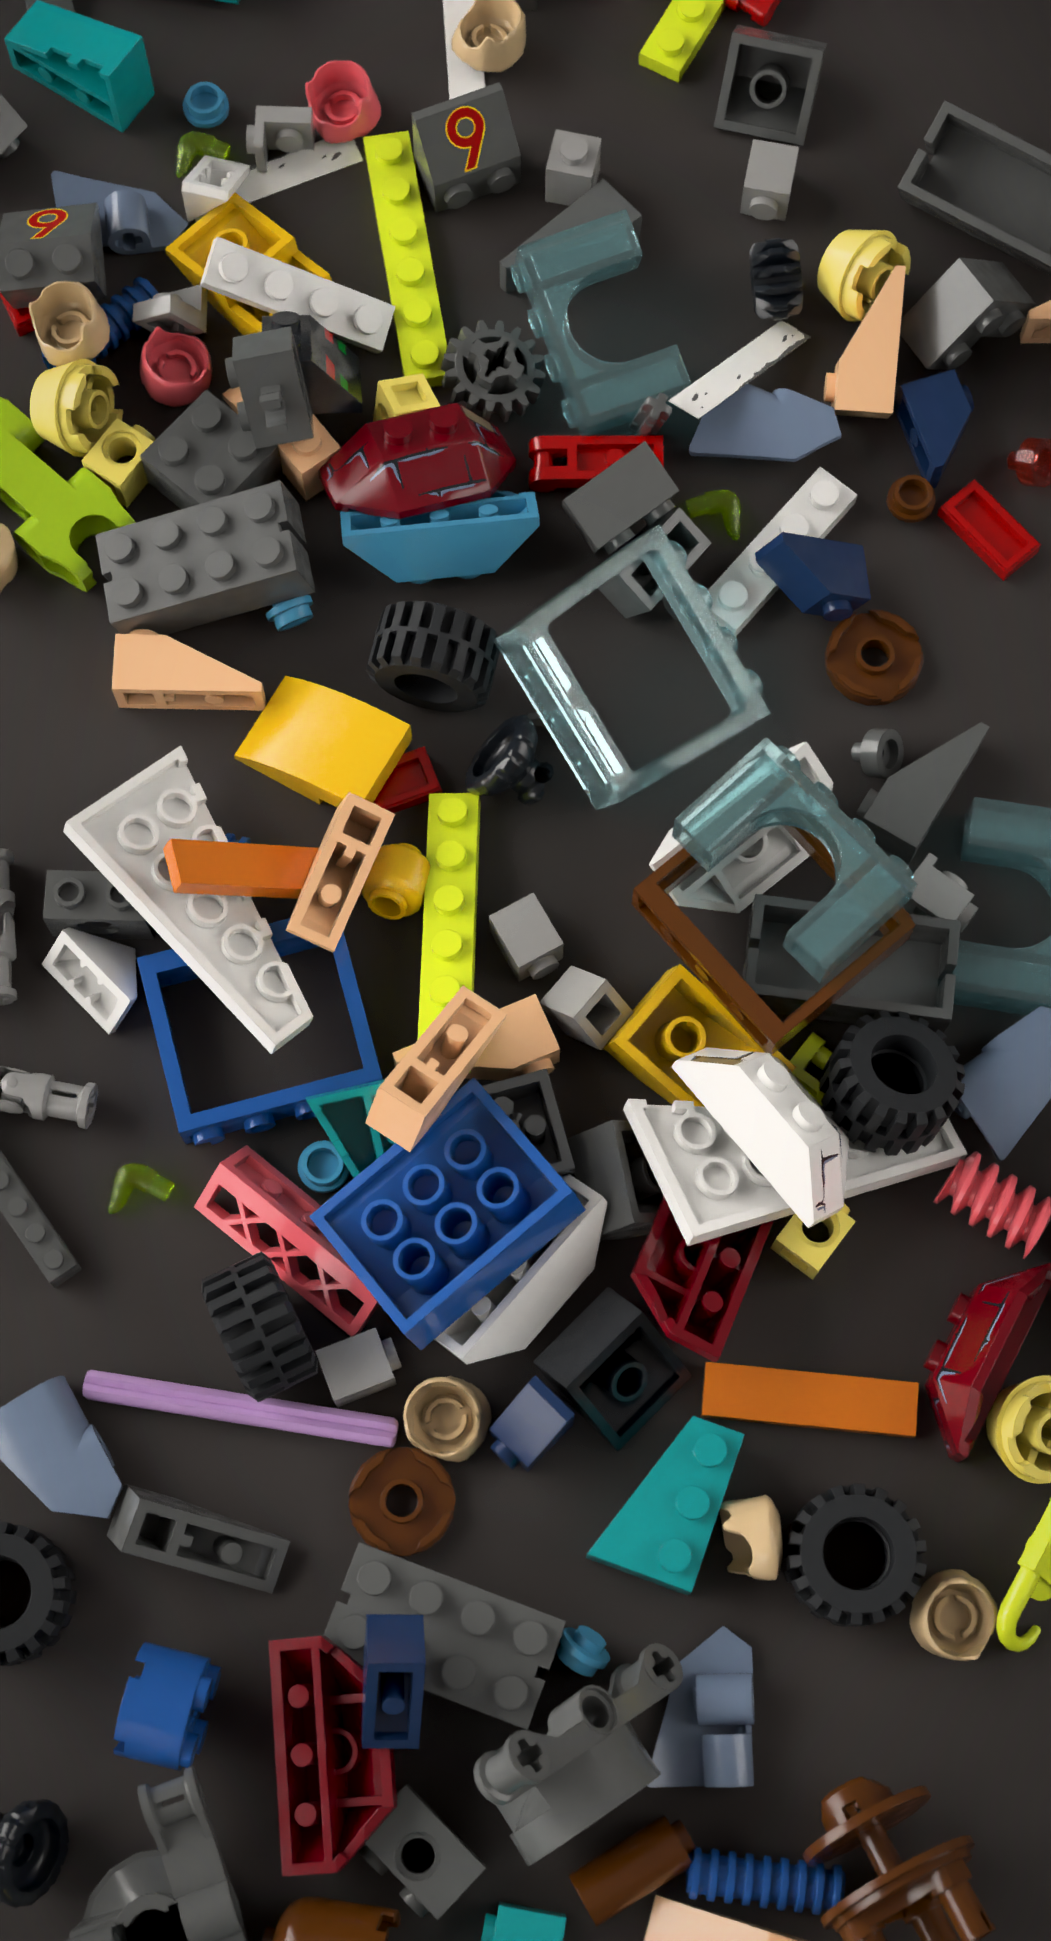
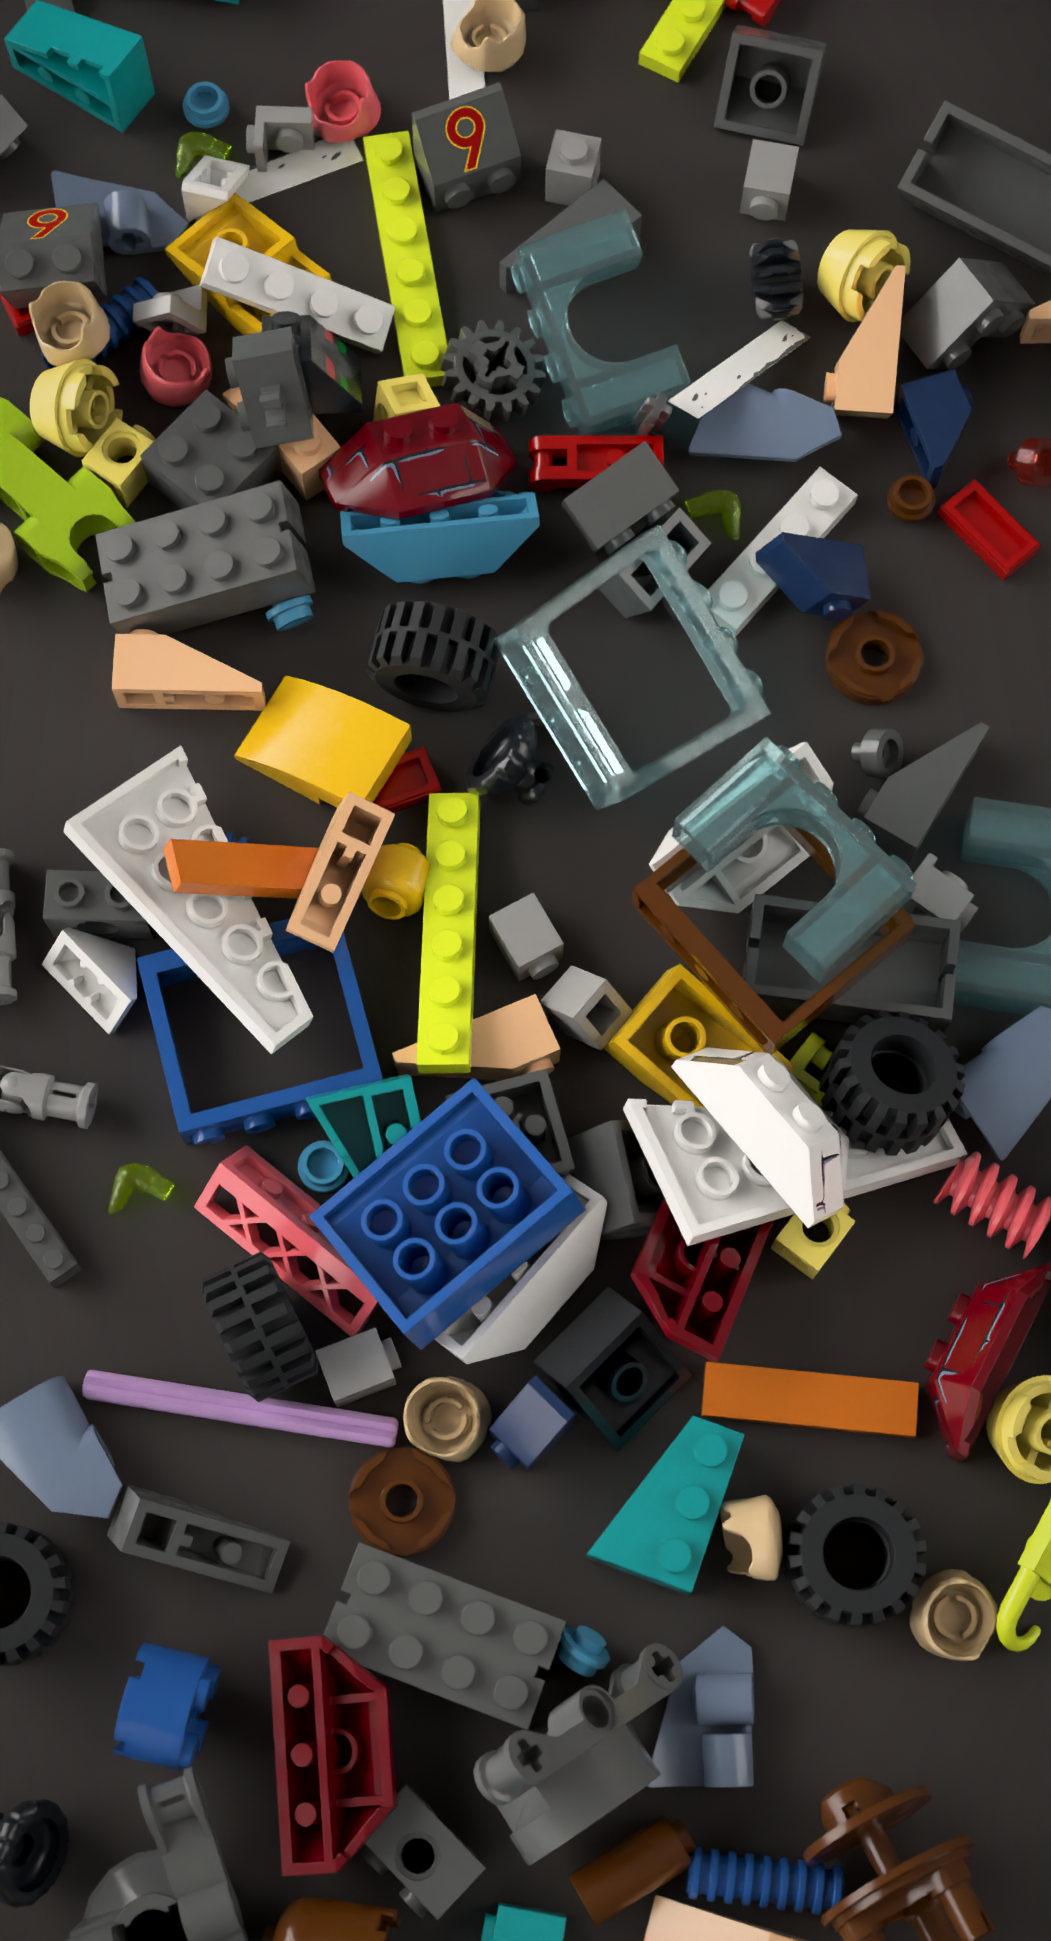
(393, 1681): dark blue slope -> none
(434, 1069): light nougat slope -> none

